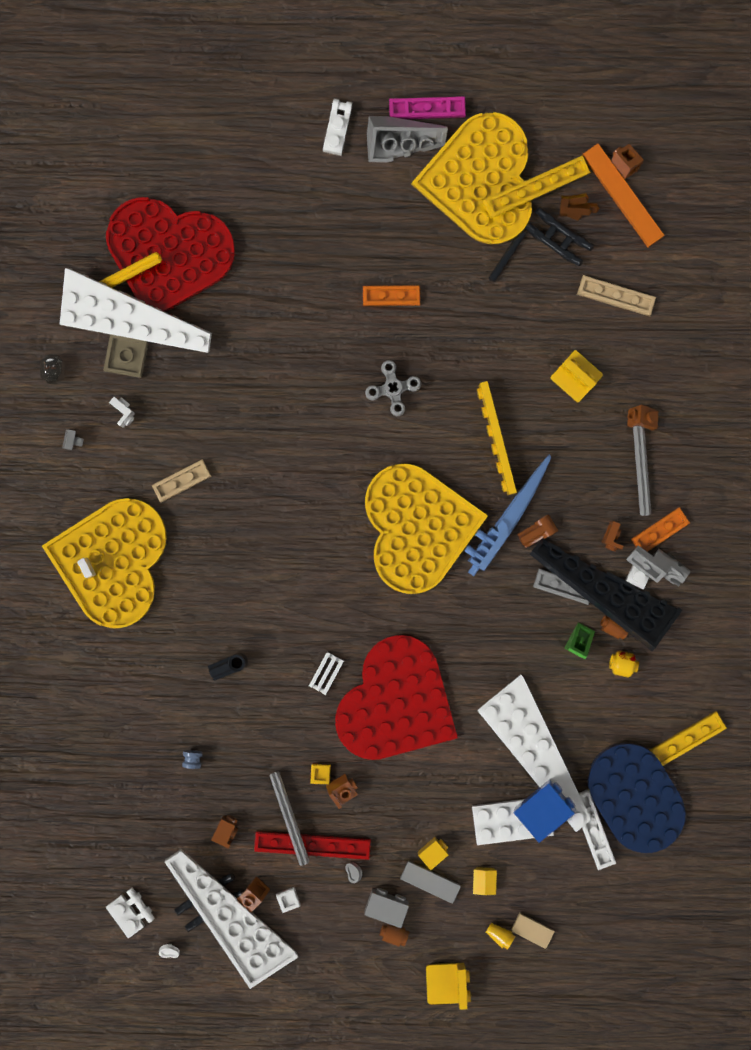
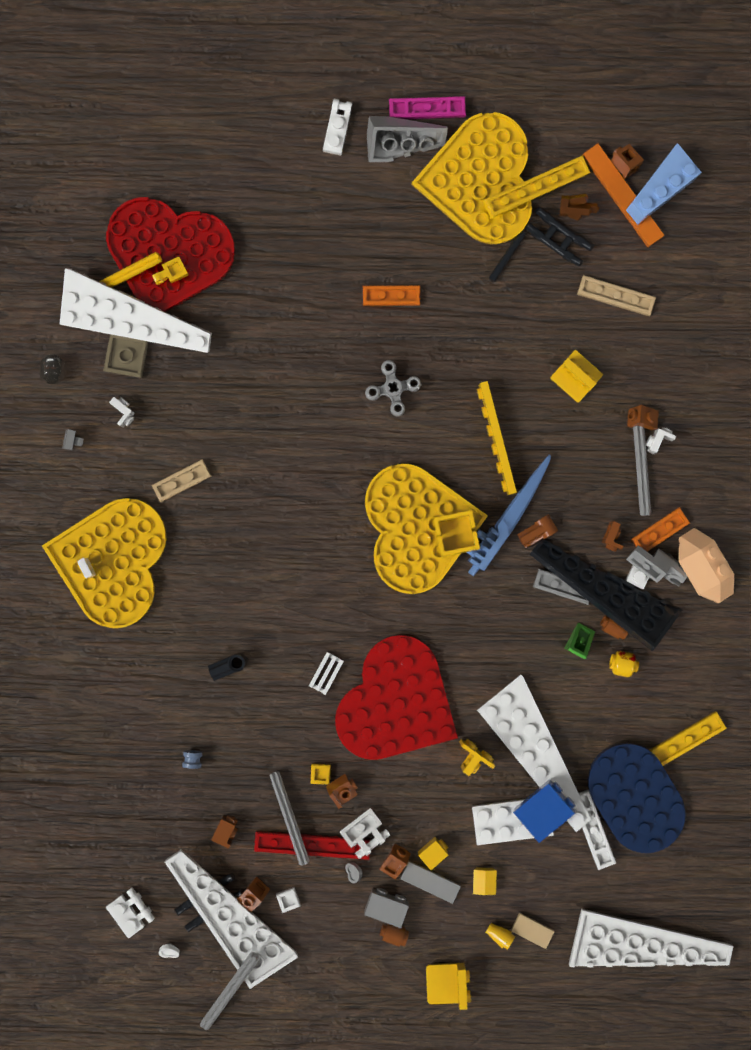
(173, 270): none -> yellow plate
(229, 990): none -> light grey axle
(361, 828): none -> white plate
(395, 861): none -> dark orange bracket
(456, 533): none -> yellow piece
(471, 763): none -> yellow bracket
(624, 942): none -> white wing
(655, 441): none -> white bracket
(667, 181): none -> light blue wedge
(705, 566): none -> light nougat wedge

